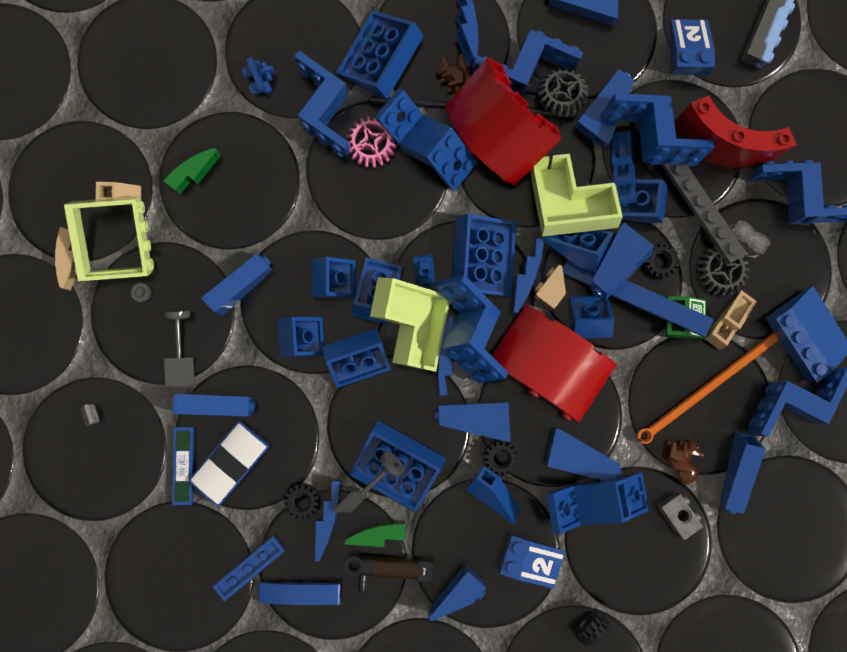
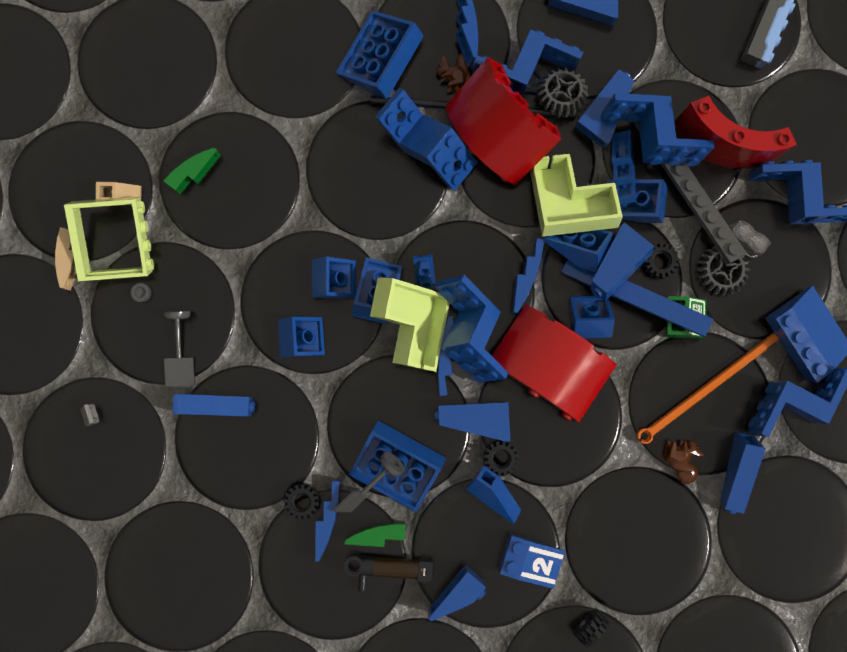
(183, 465): tile -> none
(228, 463): white slope -> none
(237, 284): blue slope -> none
(249, 568): blue tile -> none
(261, 74): blue hips -> none
(299, 593): blue slope -> none
(323, 104): blue bracket -> none
(356, 358): blue slope -> none
(365, 145): bright pink gear -> none
(485, 253): blue slope -> none
(553, 289): tan slope -> none
(576, 457): blue slope -> none
(597, 503): blue bracket -> none
(670, 508): flat silver brick -> none
(691, 47): blue slope -> none
(730, 320): tan slope -> none

